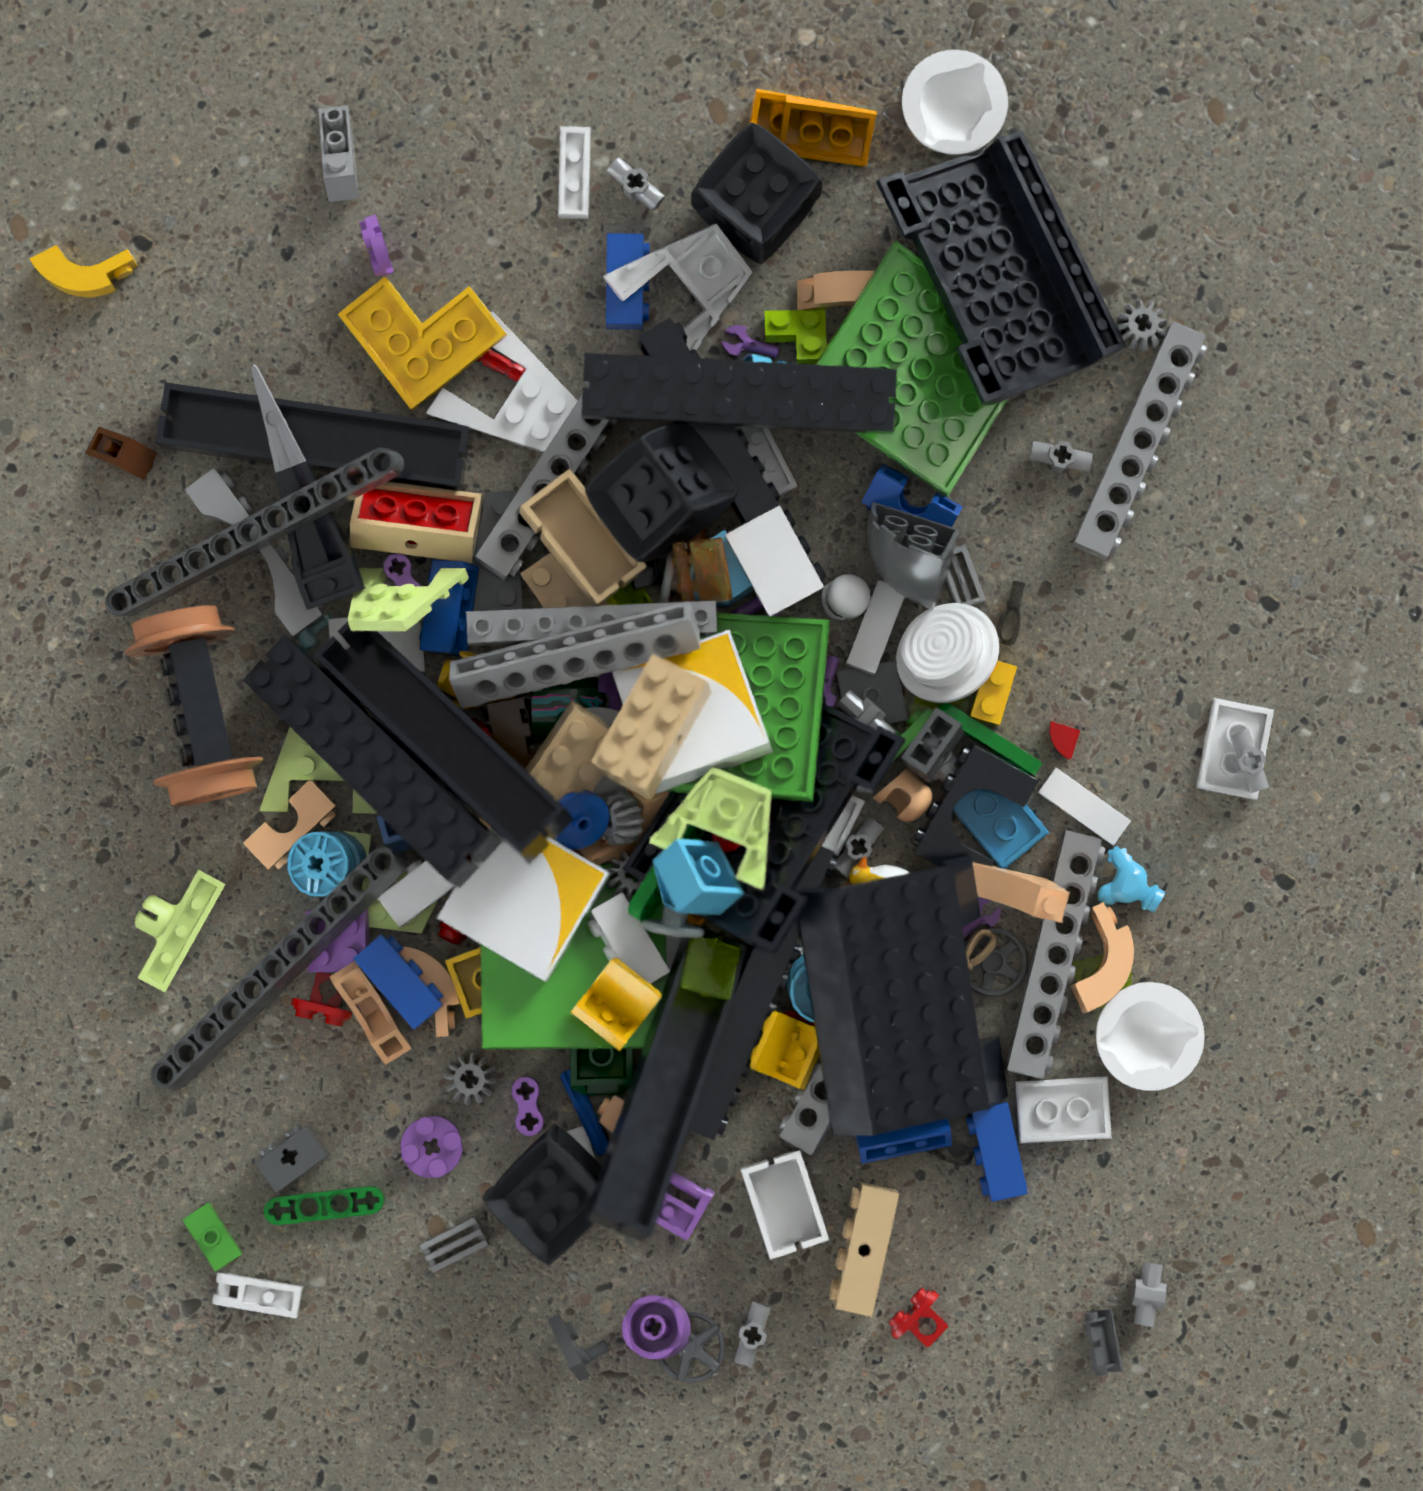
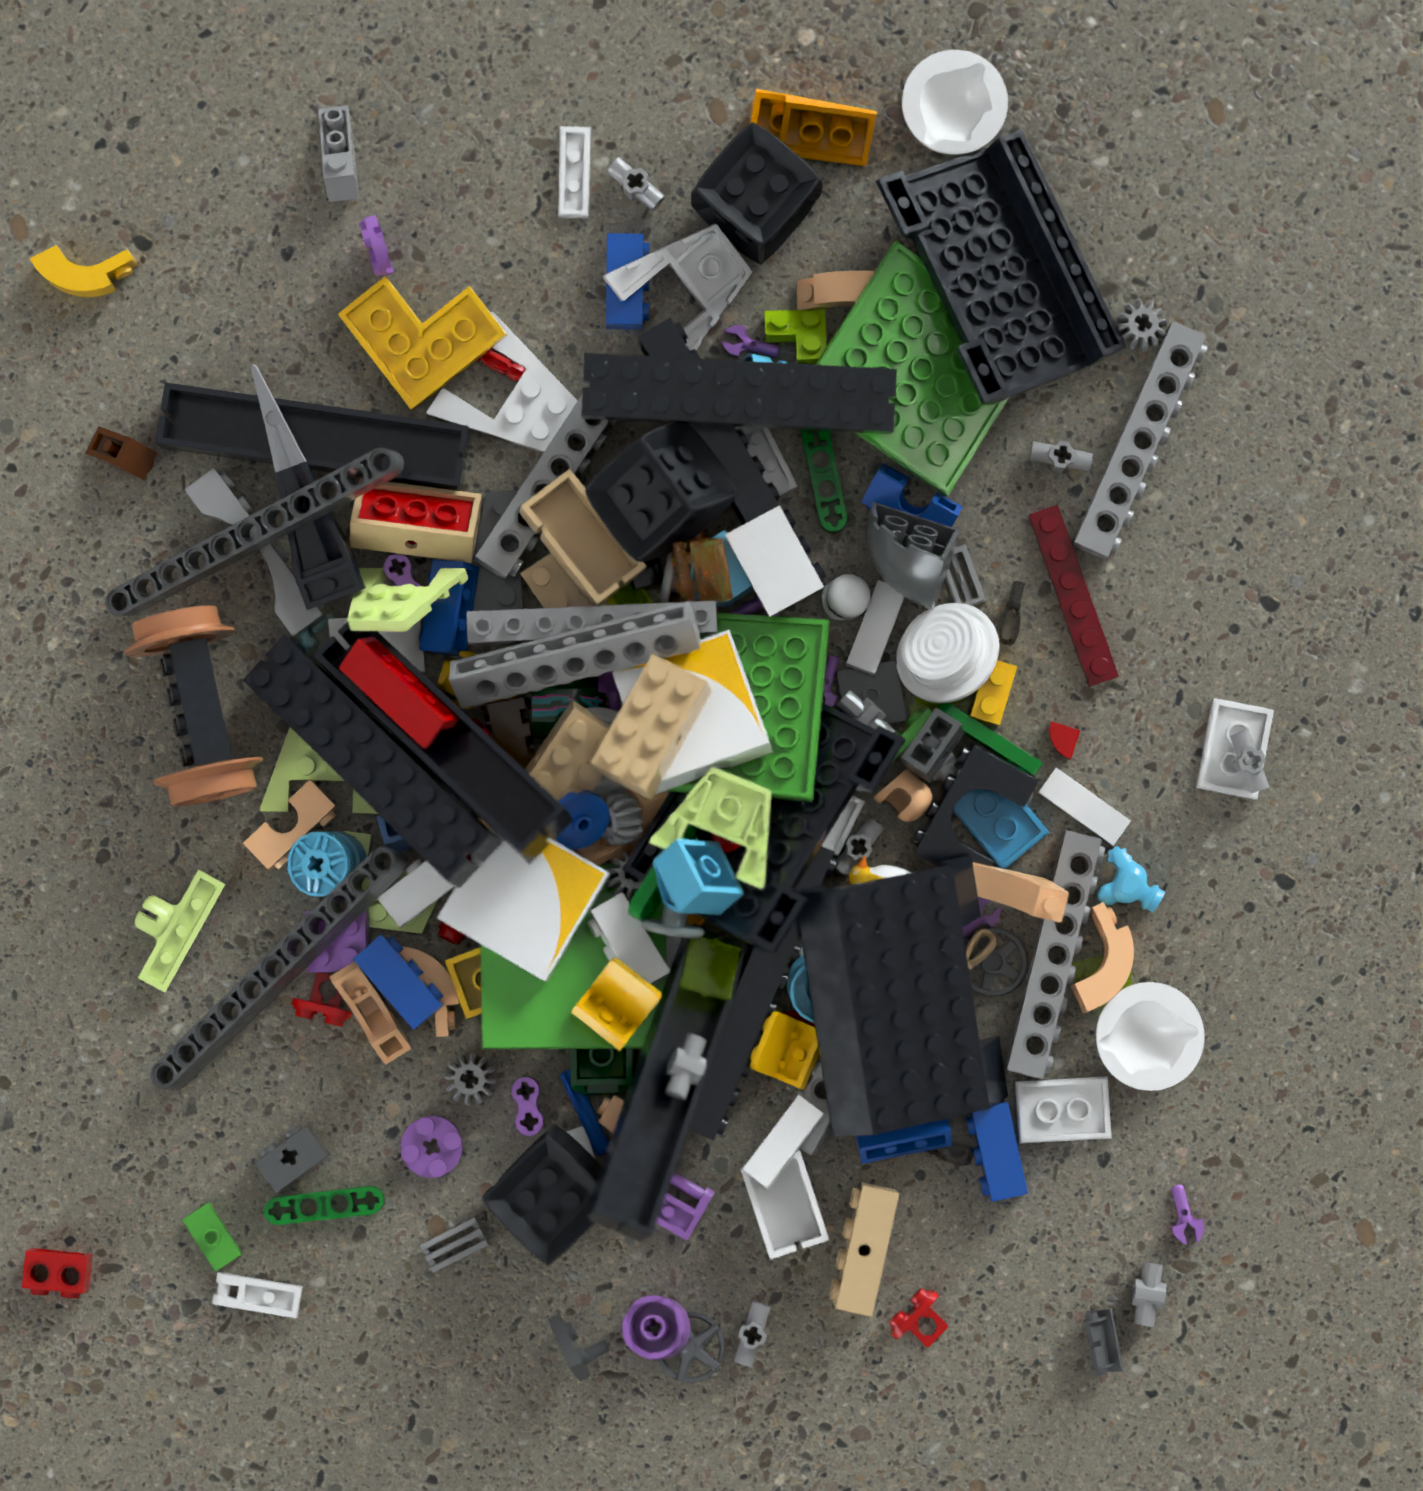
(57, 1264): none -> red brick
(397, 691): none -> red panel
(686, 1066): none -> light grey axle
(783, 1142): none -> white tile
(819, 475): none -> green beam
(1073, 595): none -> dark red plate
(1185, 1216): none -> medium lavender bar

